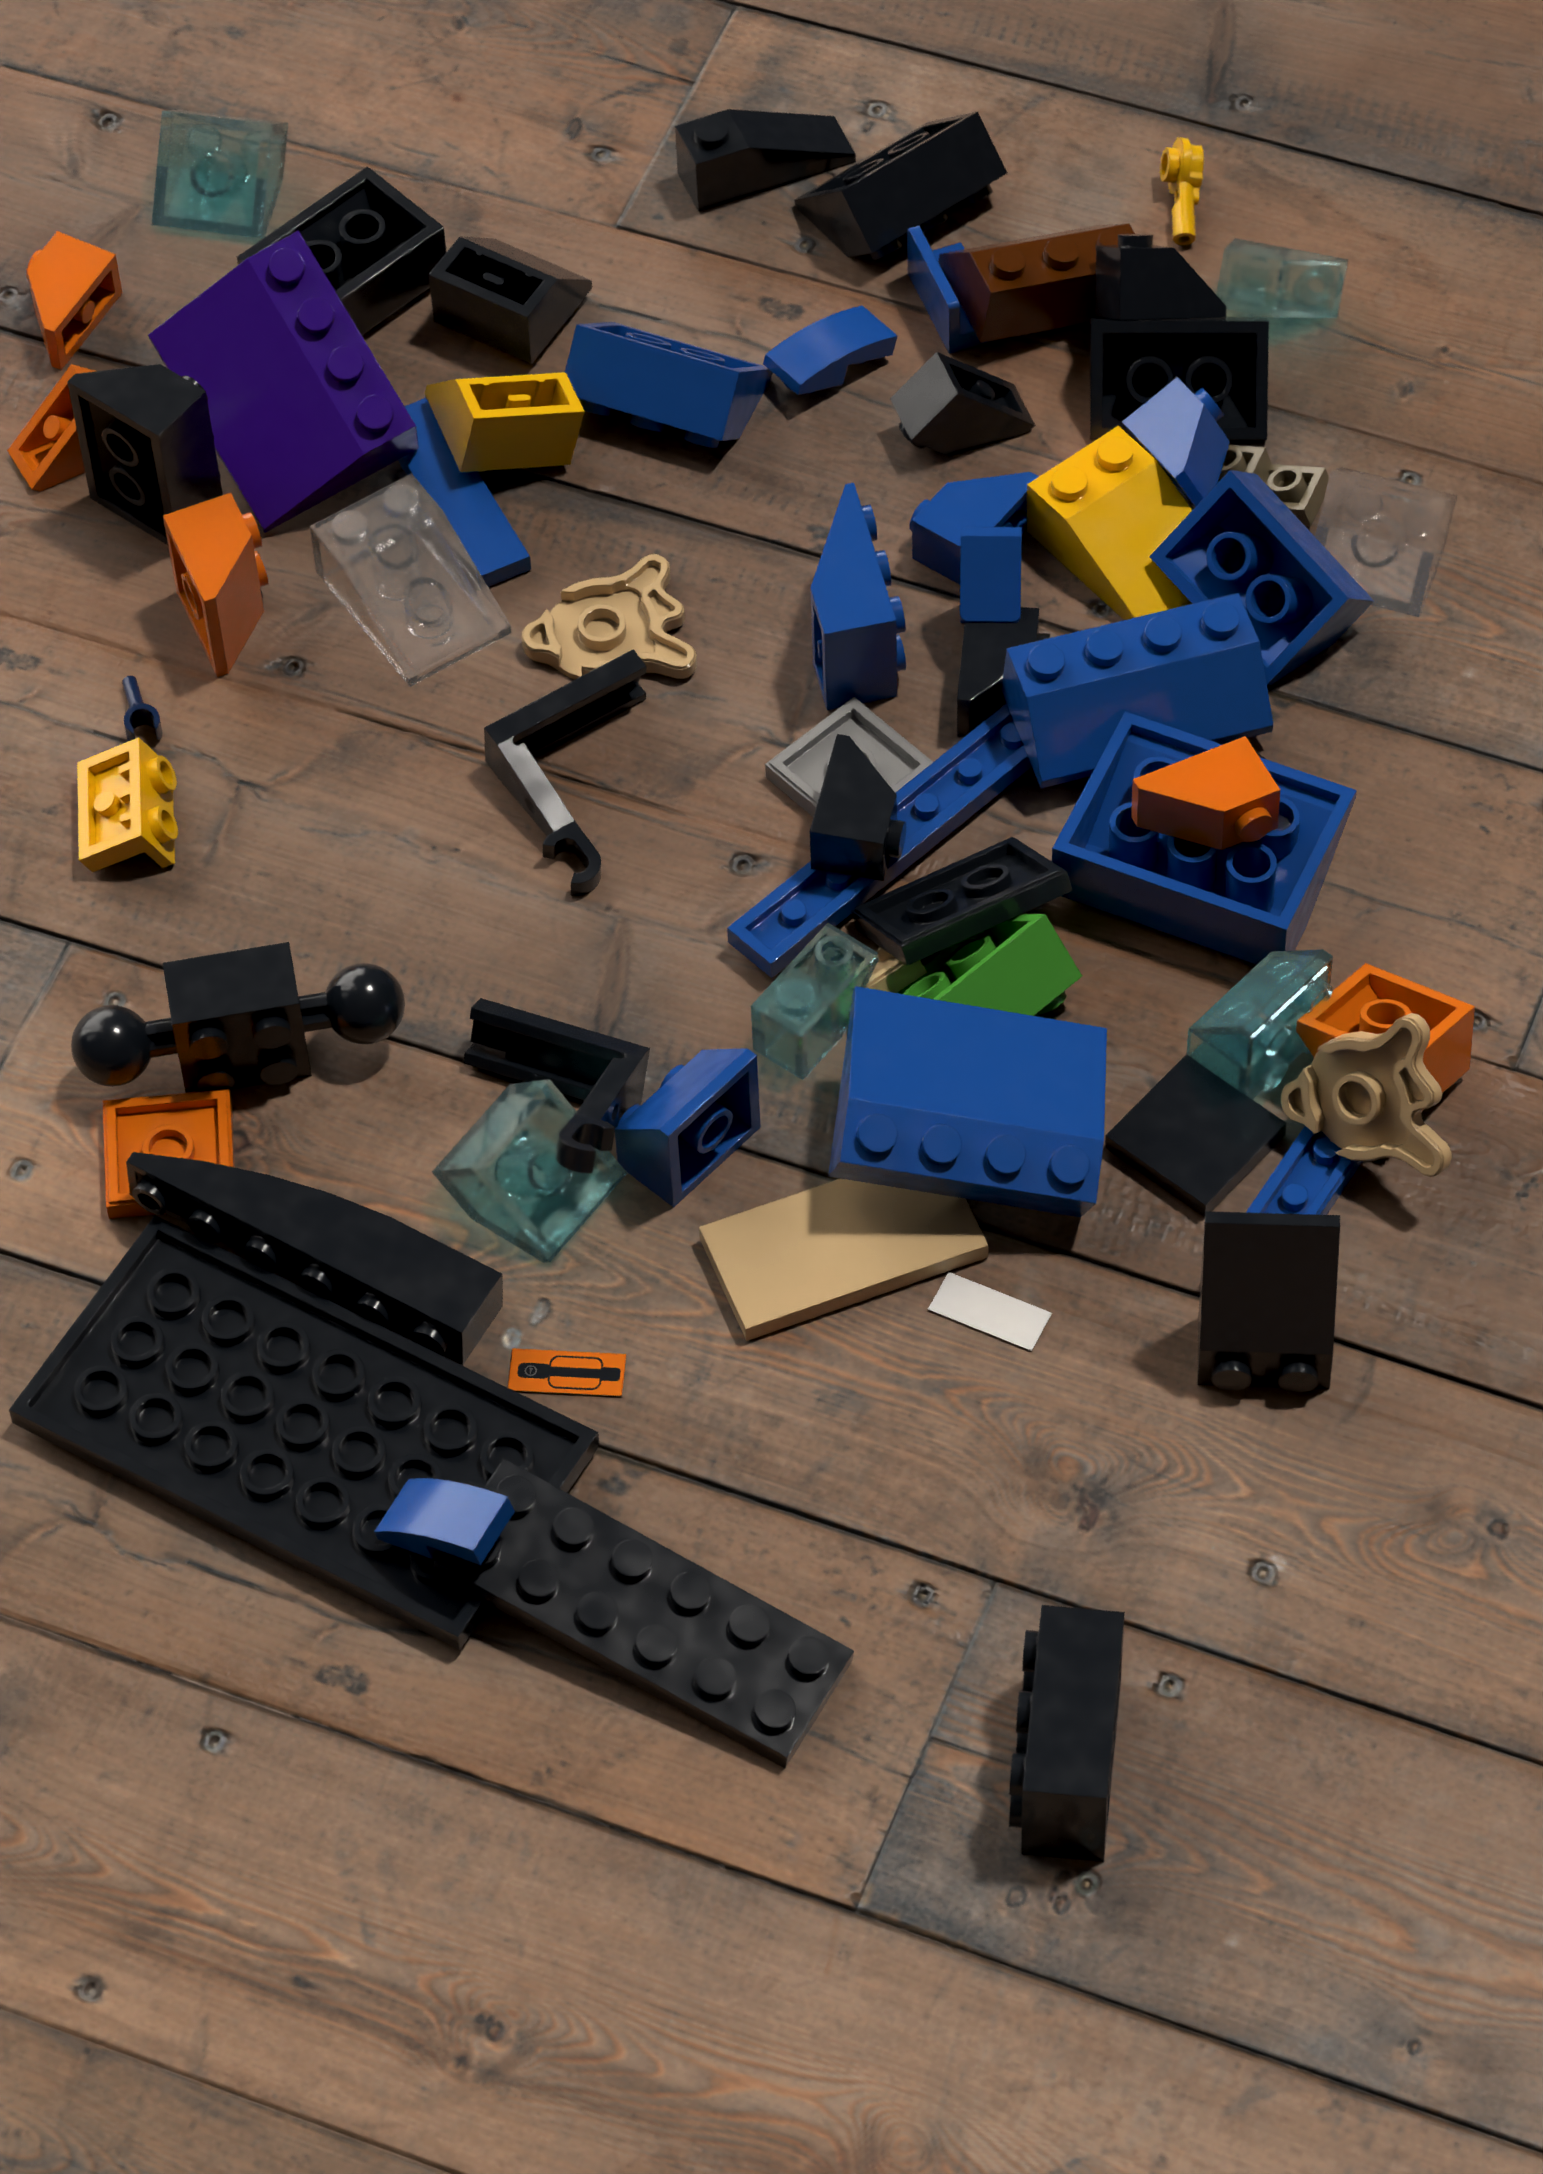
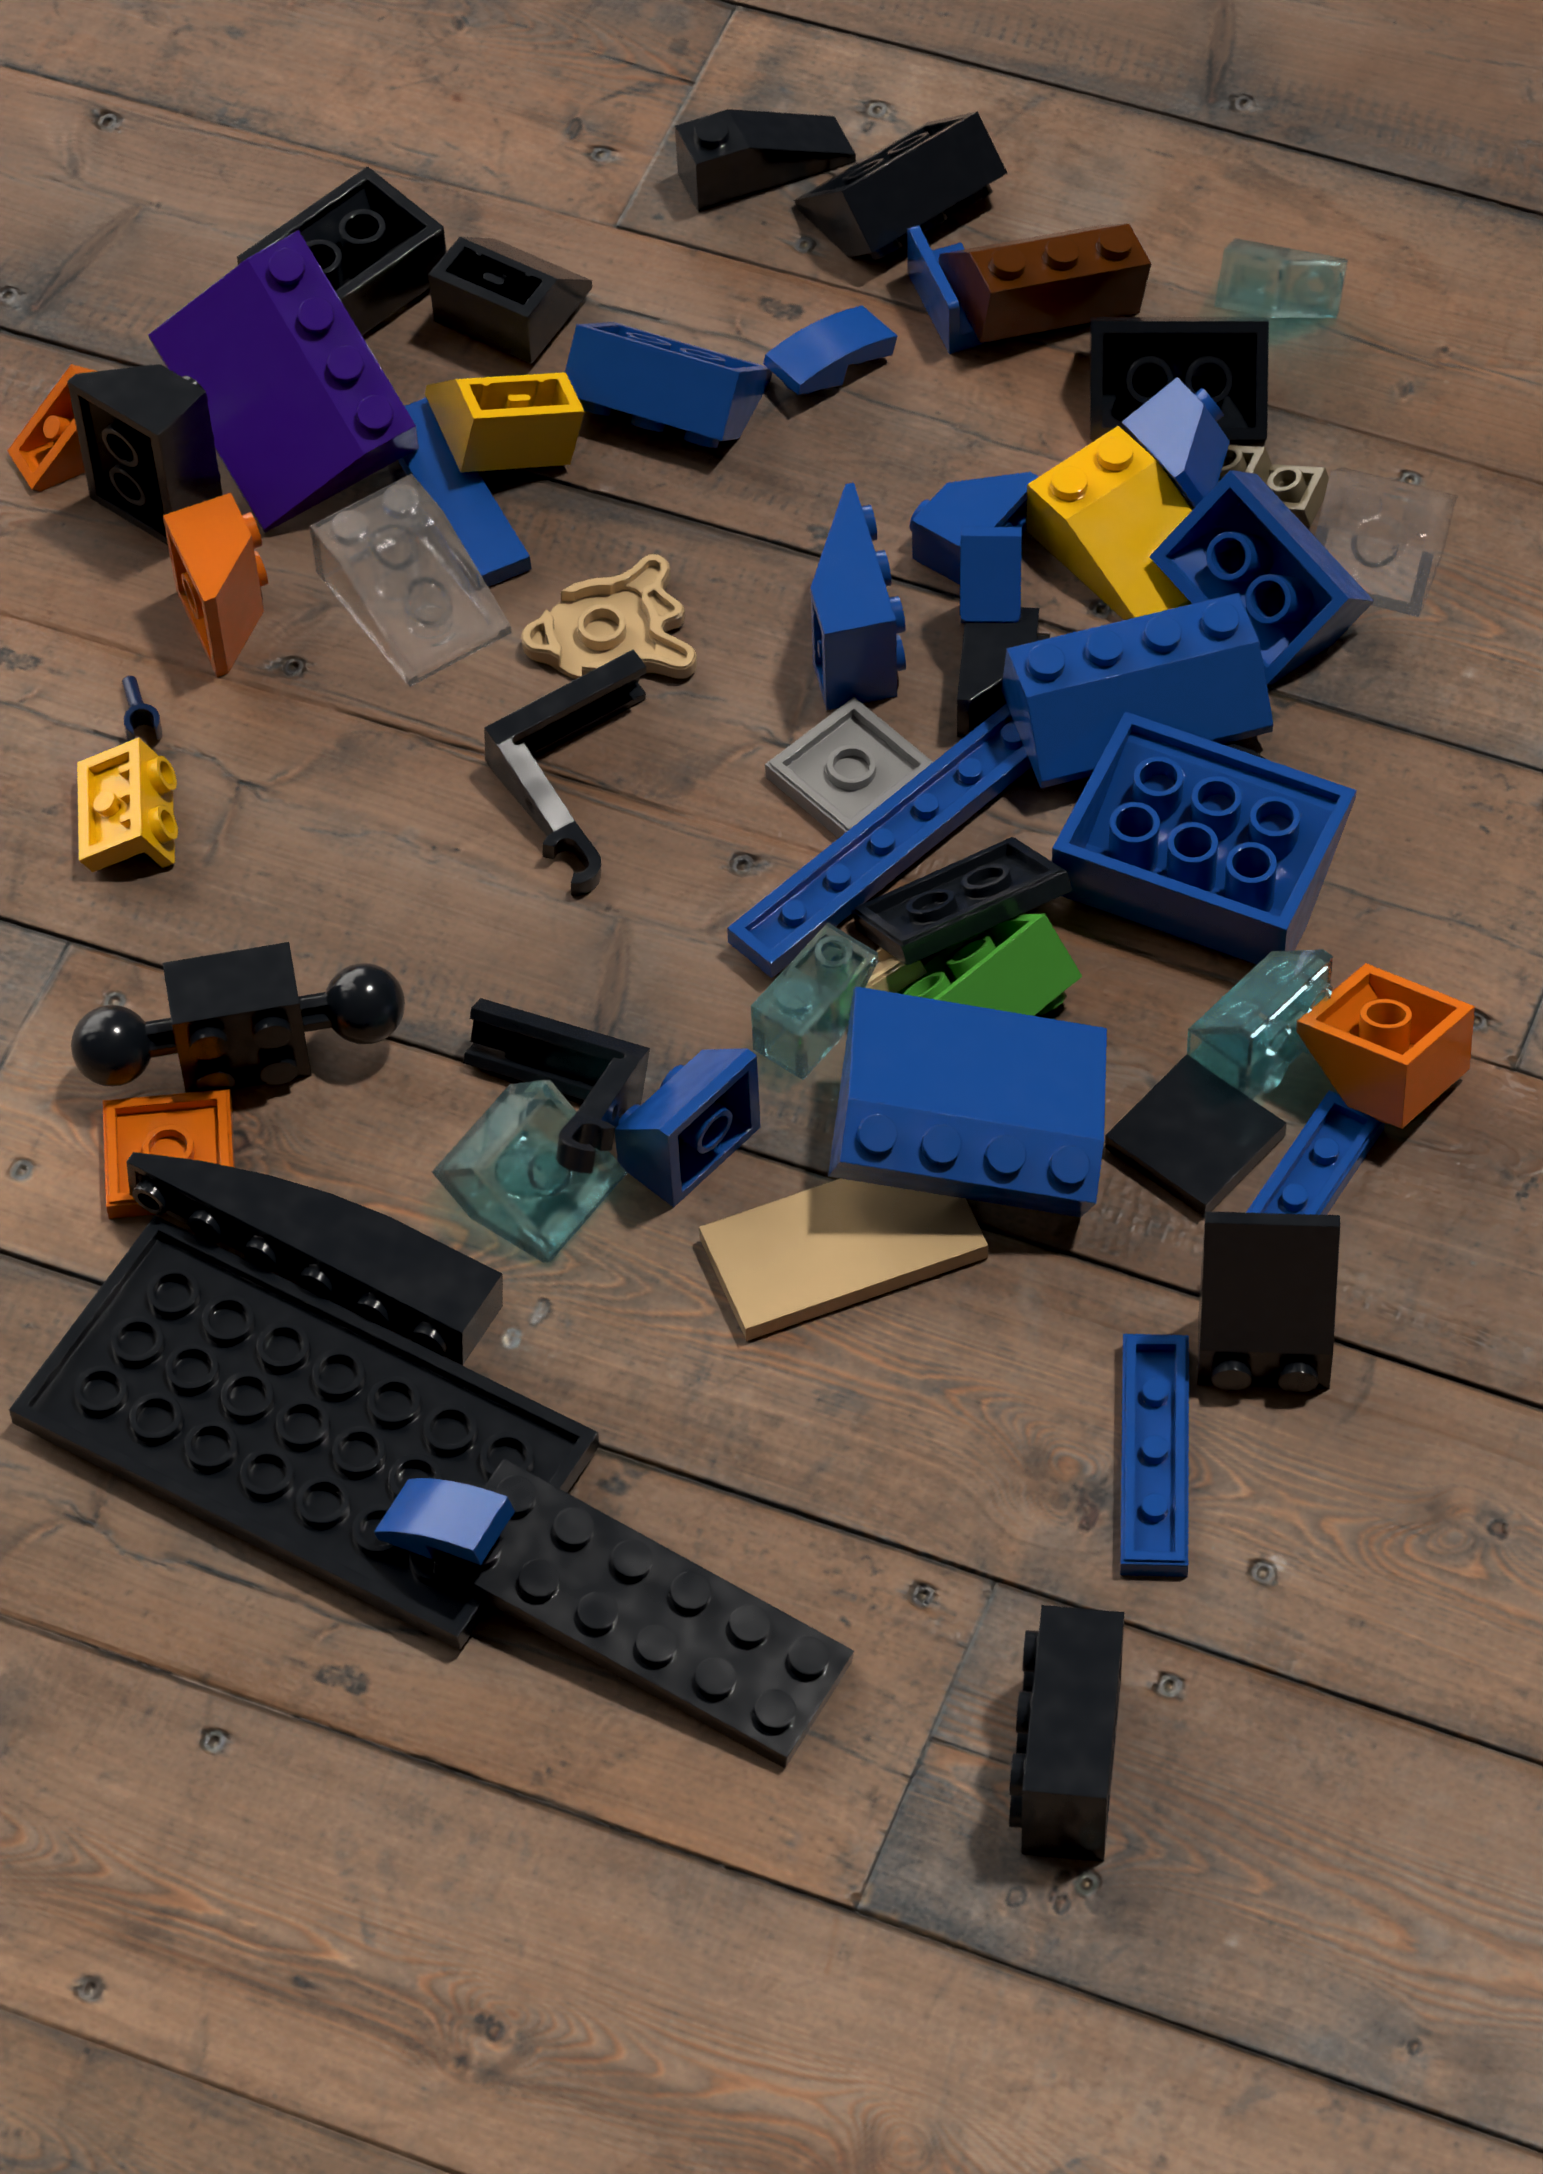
(71, 292): orange slope -> none
(218, 172): clear light blue slope -> none
(567, 1372): orange sticker -> none
(855, 817): black slope -> none
(958, 407): black slope -> none
(990, 1311): white sticker -> none
(1150, 283): black slope -> none
(1155, 1455): none -> blue tile
(1183, 171): yellow plate -> none
(1210, 797): orange slope -> none
(1371, 1095): tan tile -> none

